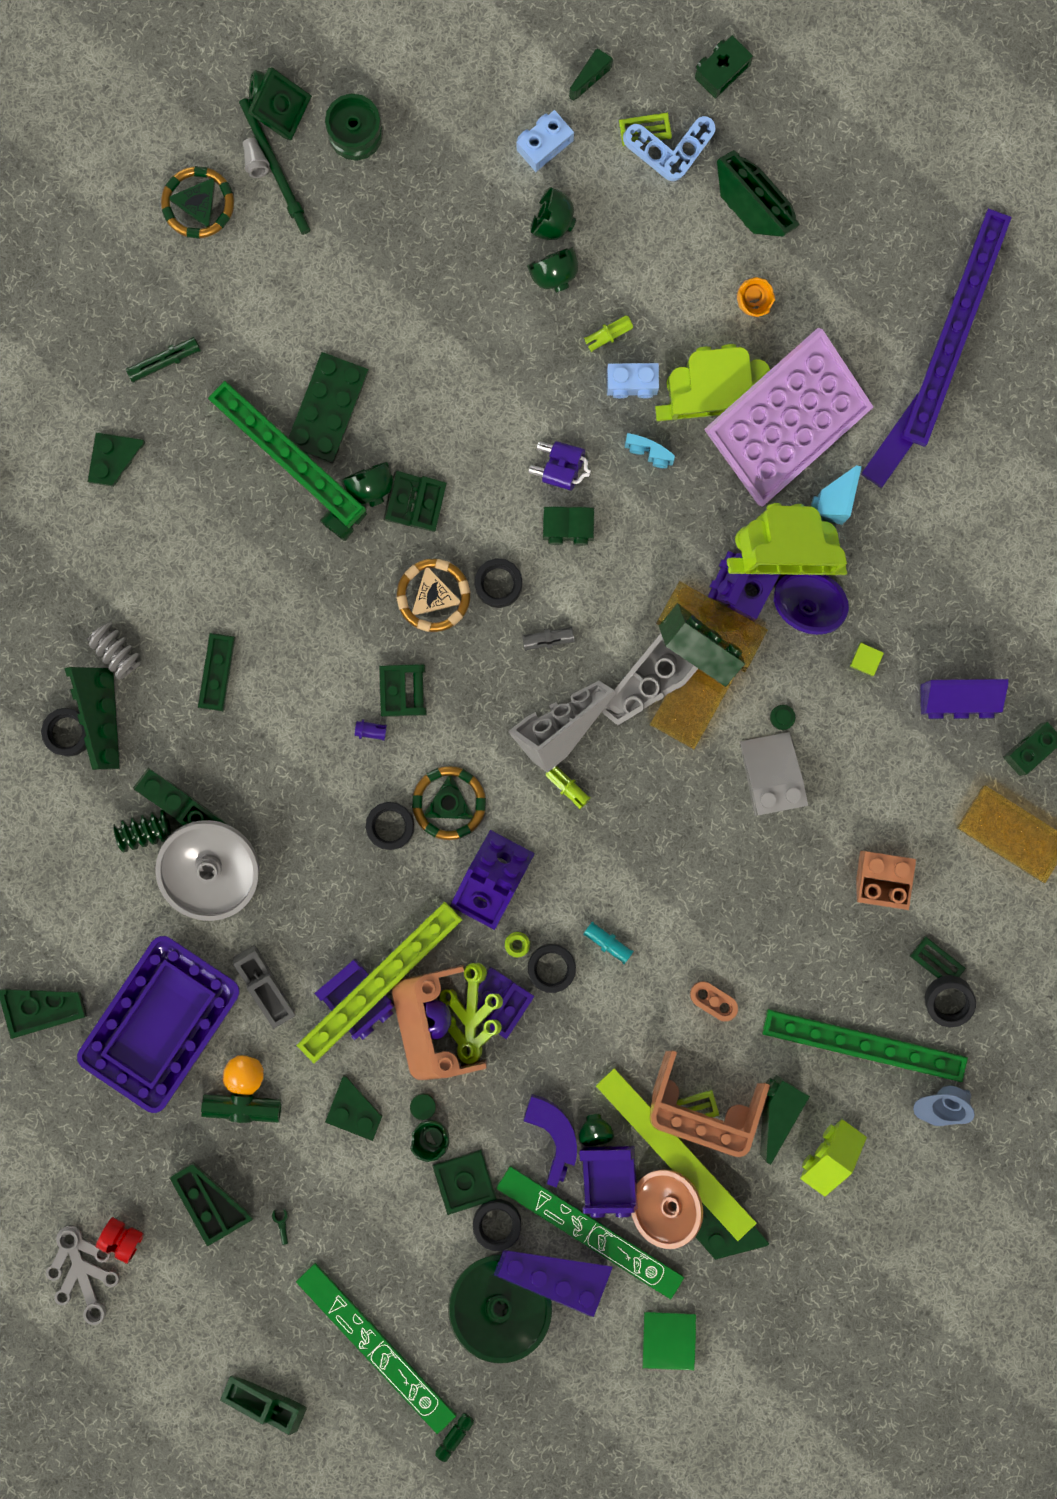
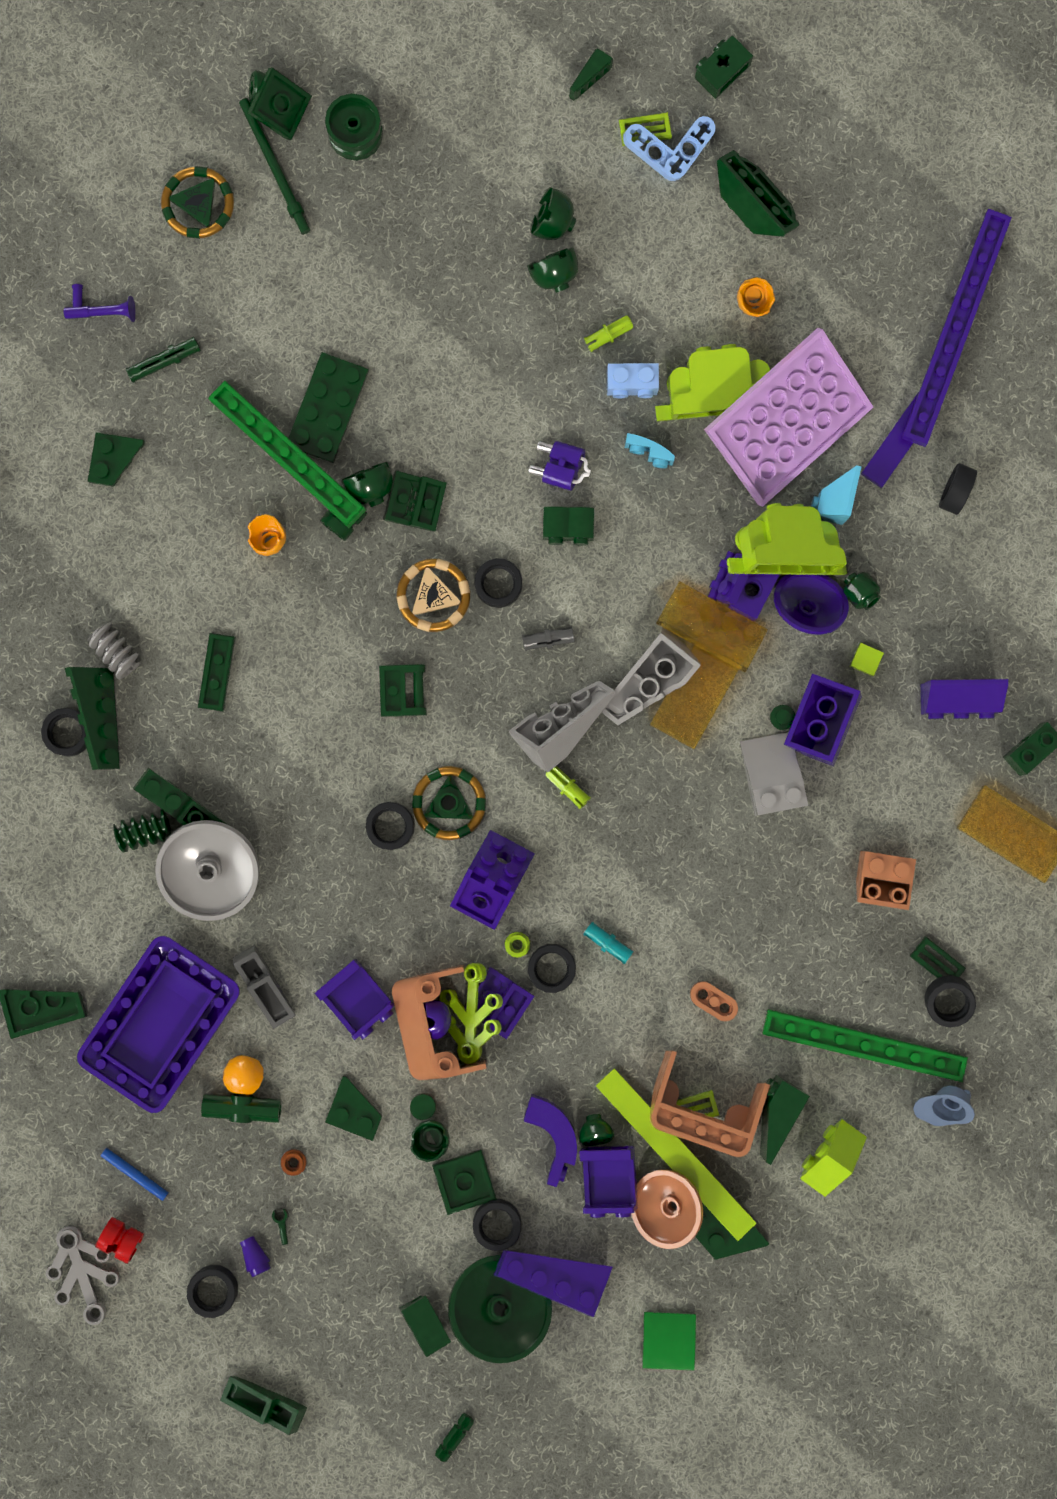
(79, 311): none -> dark purple piece
(134, 1174): none -> blue bar
(208, 1204): dark green wedge -> none
(211, 1311): none -> black tyre
(254, 1257): none -> dark purple cone
(255, 160): light grey cone -> none
(263, 524): none -> light orange hair
(287, 1168): none -> dark orange plate
(370, 730): dark purple pin -> none
(376, 1348): green tile -> none
(379, 982): lime tile -> none
(425, 1325): none -> dark green hinge
(544, 140): light blue brick -> none
(590, 1232): green tile -> none
(701, 645): dark green wedge -> none
(823, 719): none -> dark purple slope
(862, 590): none -> dark green head
(958, 489): none -> black tyre

